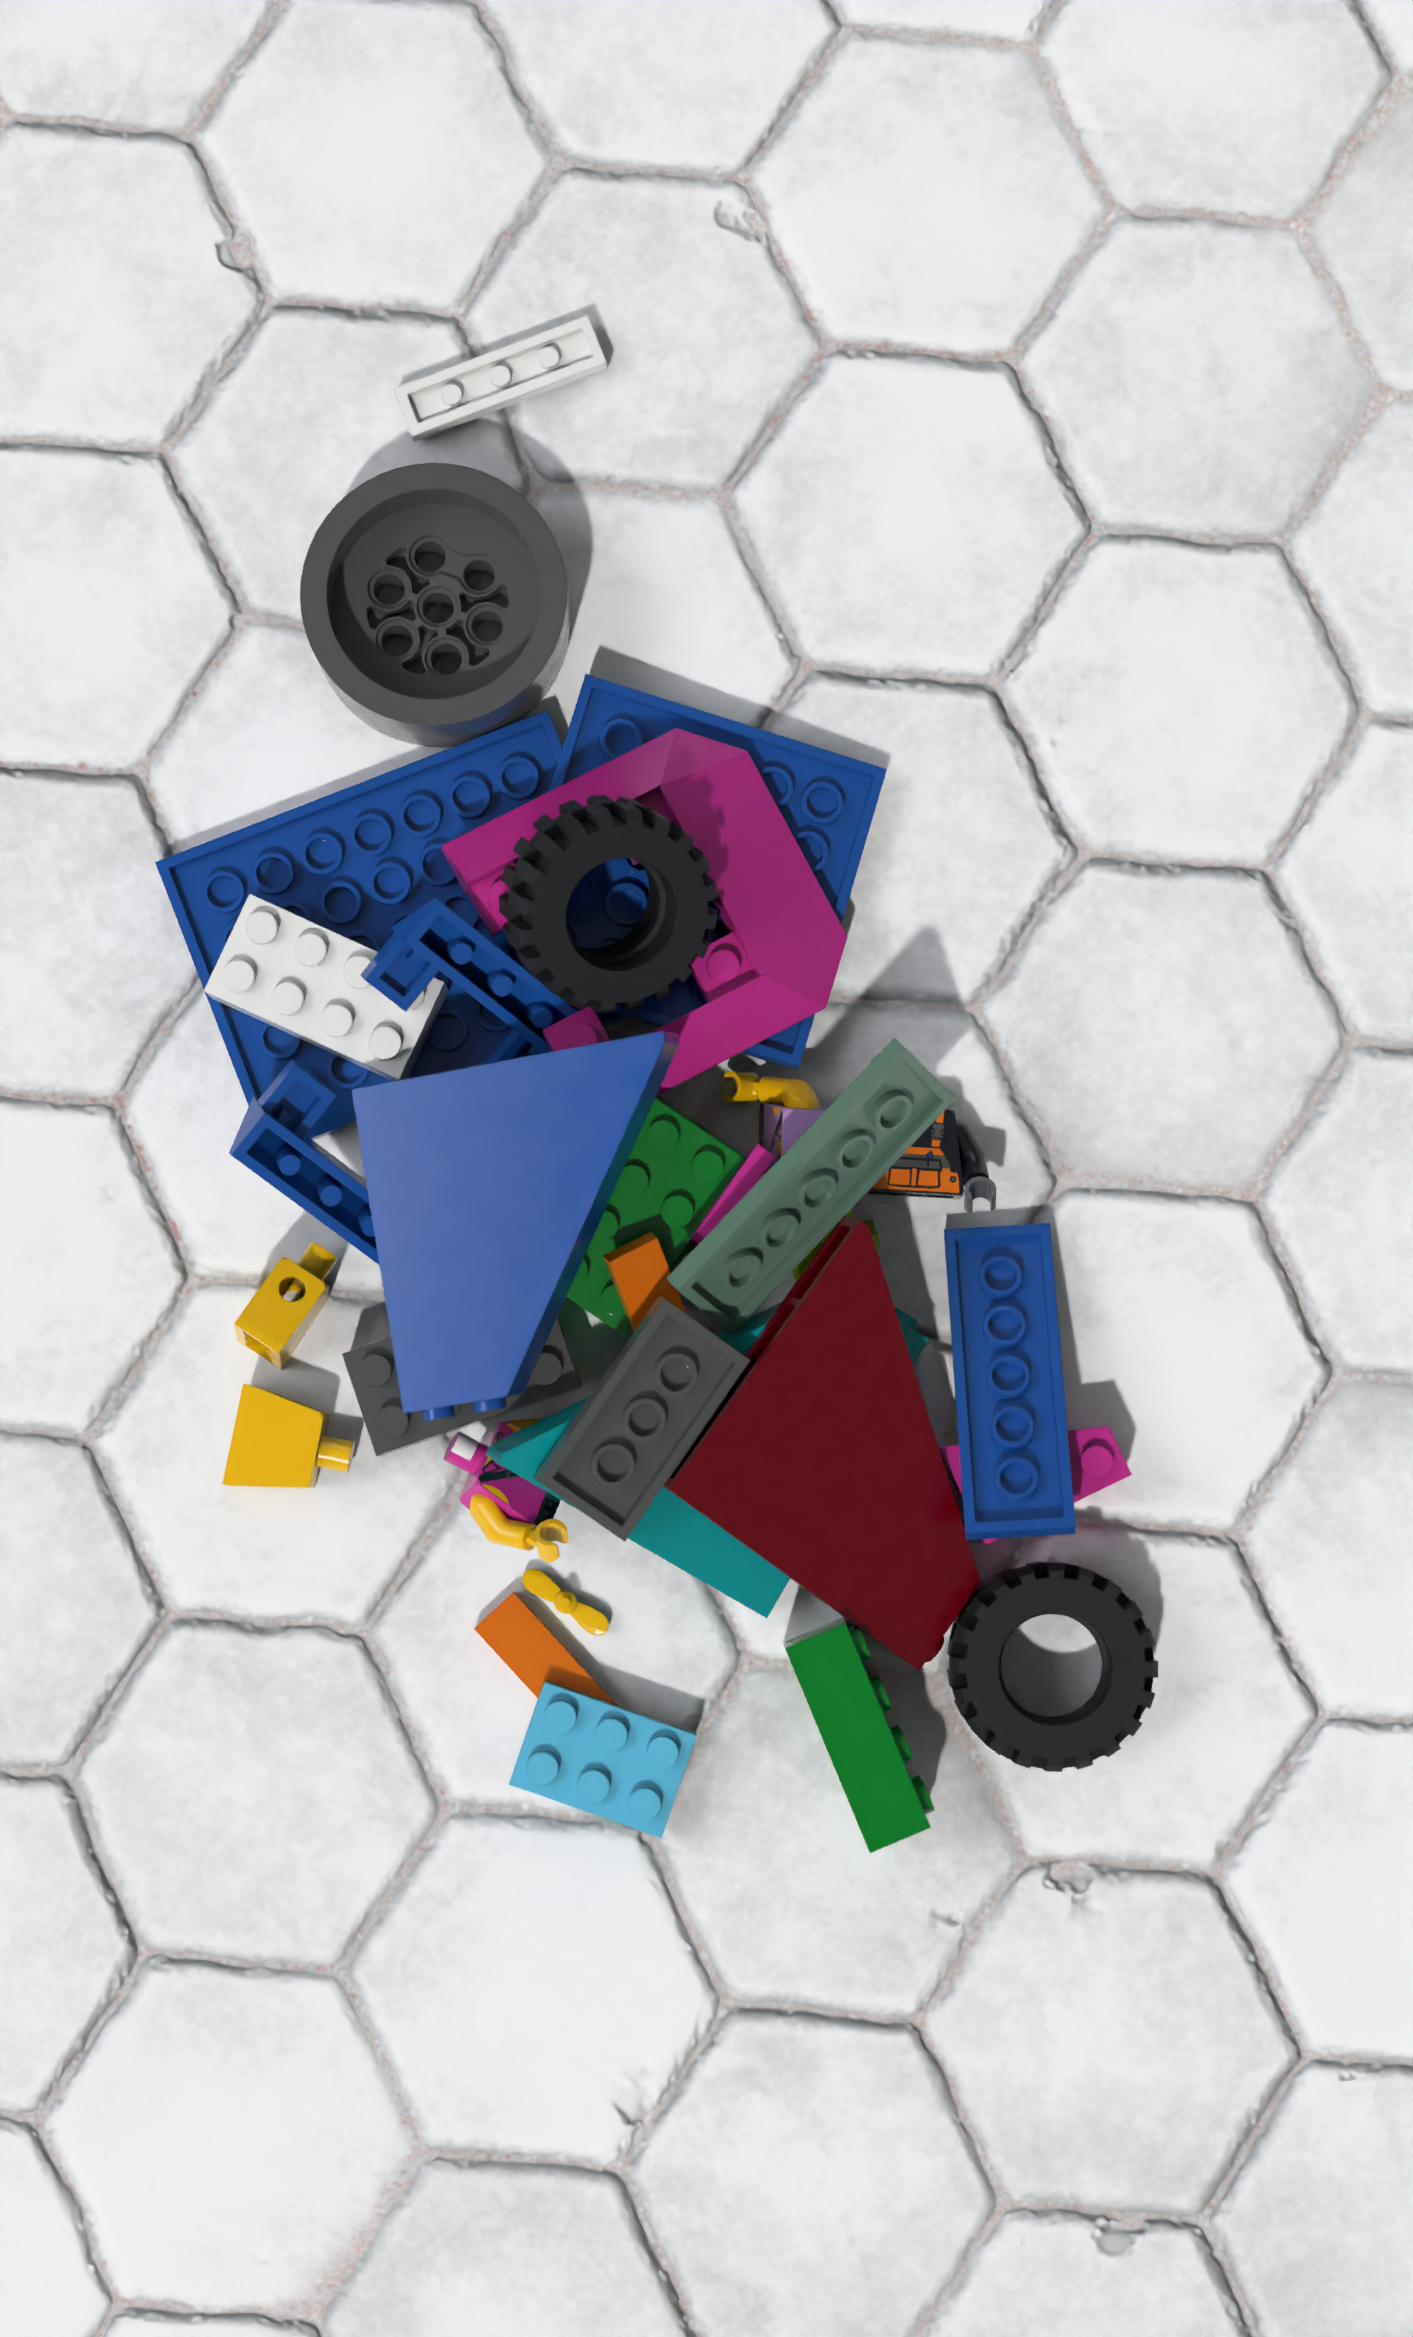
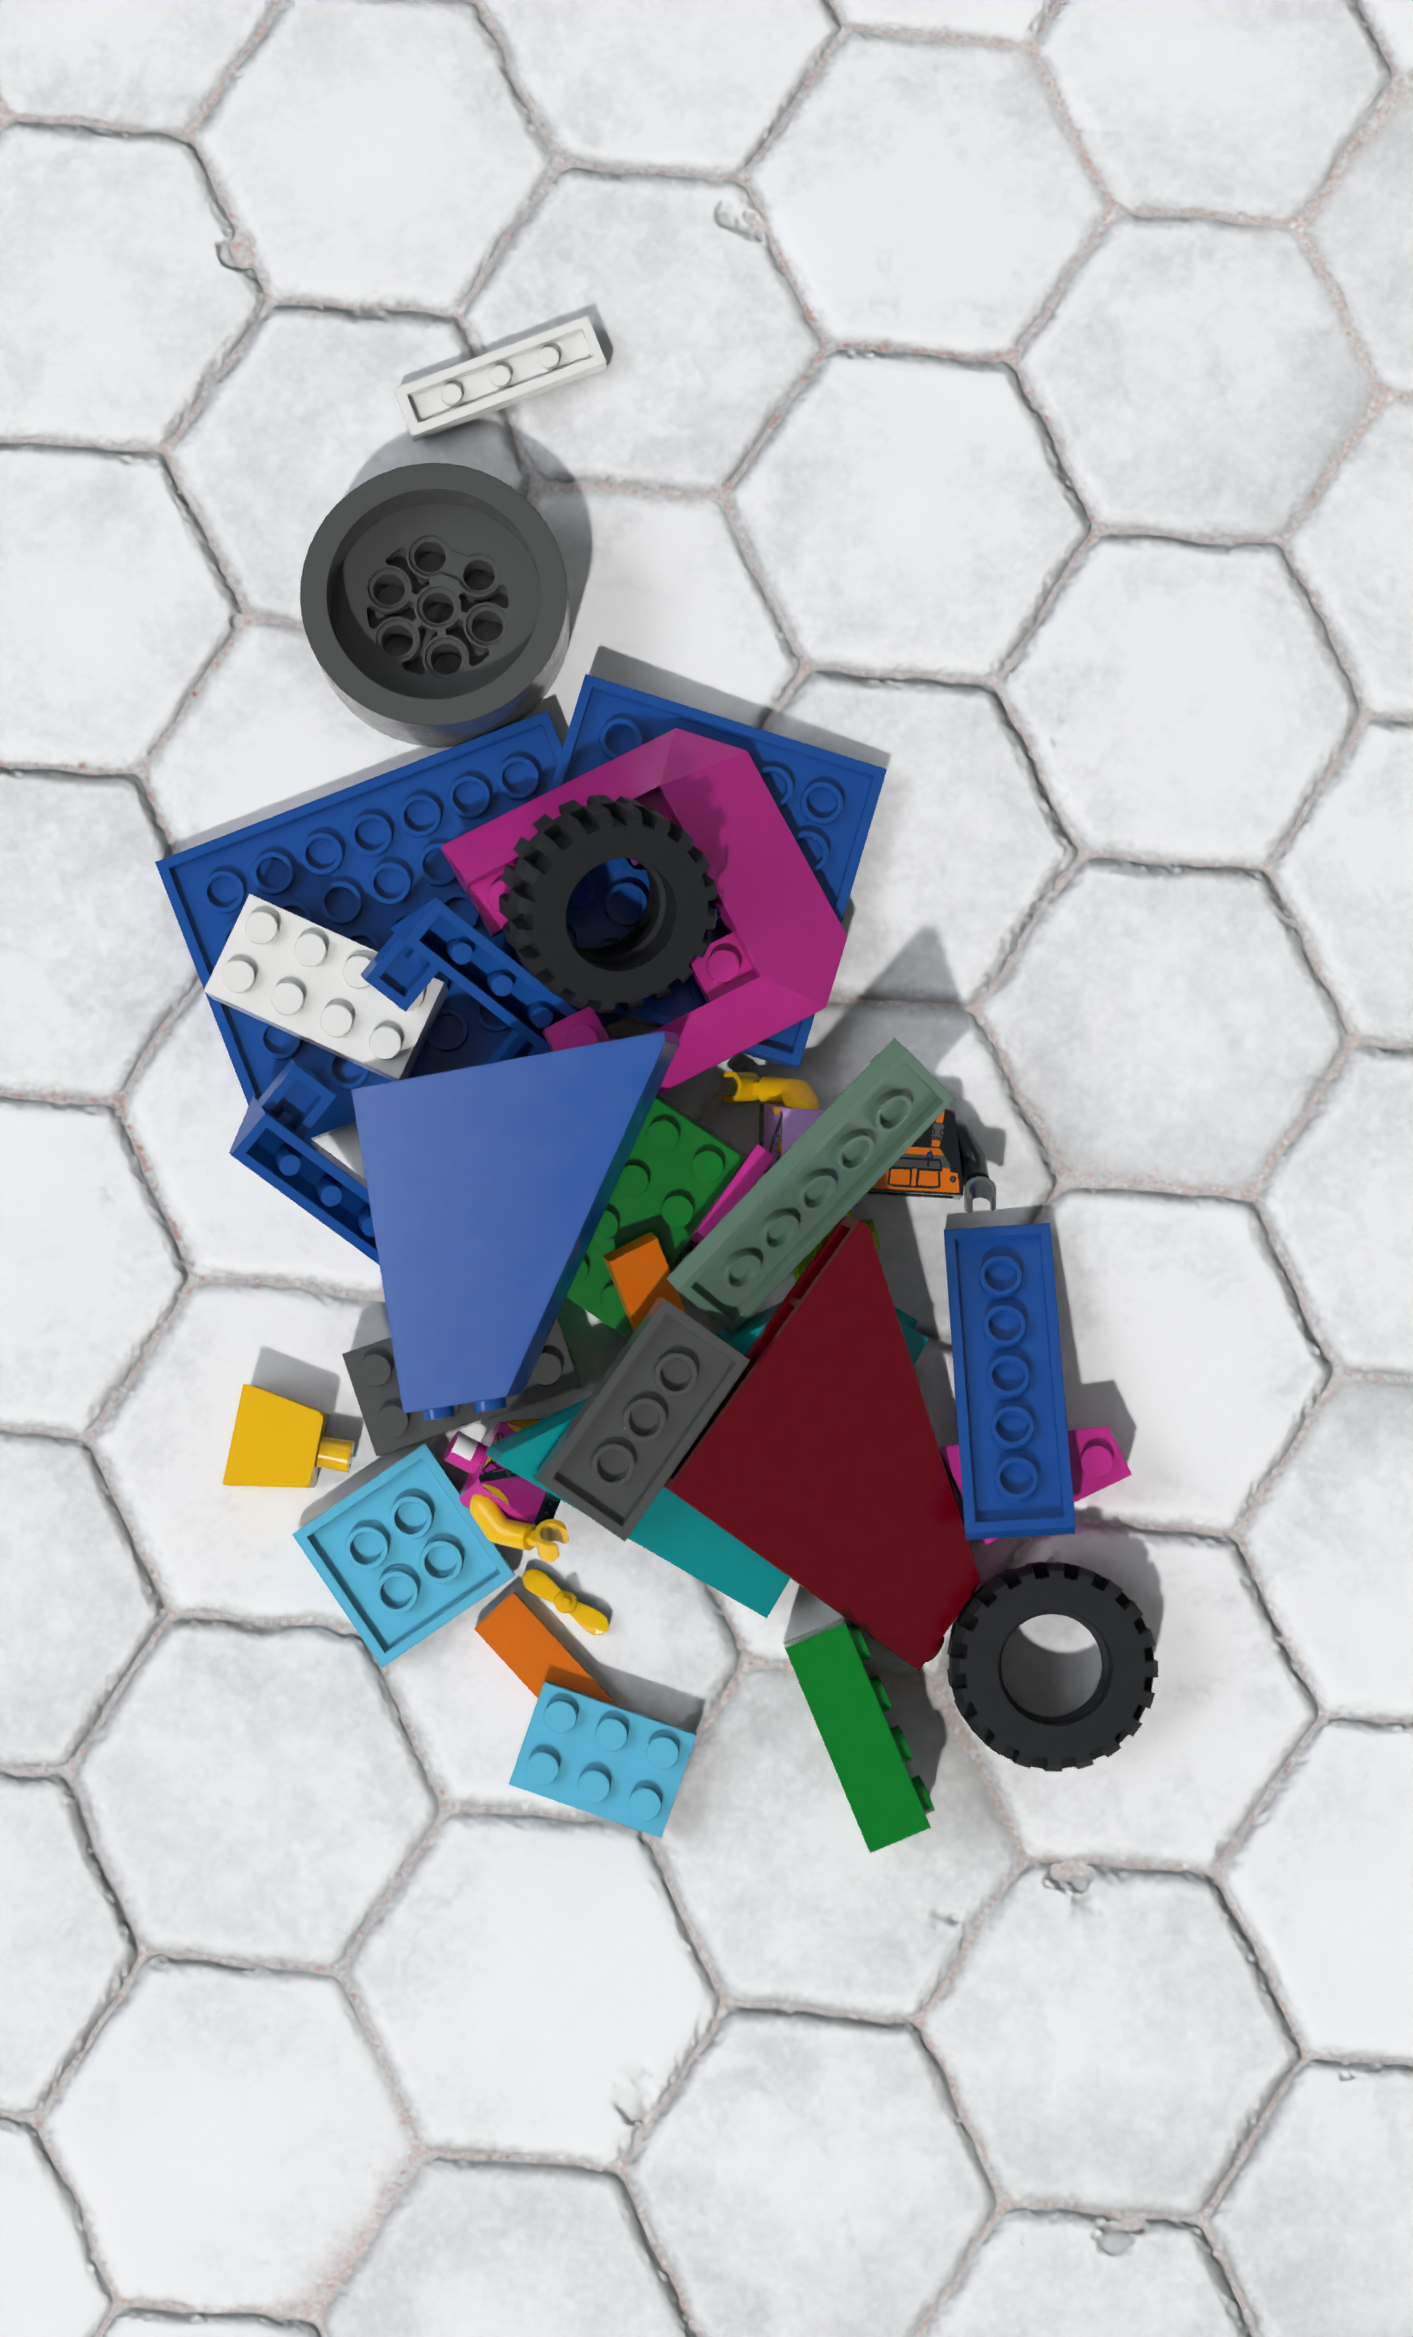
(276, 1326): yellow torso -> none
(403, 1555): none -> medium azure plate

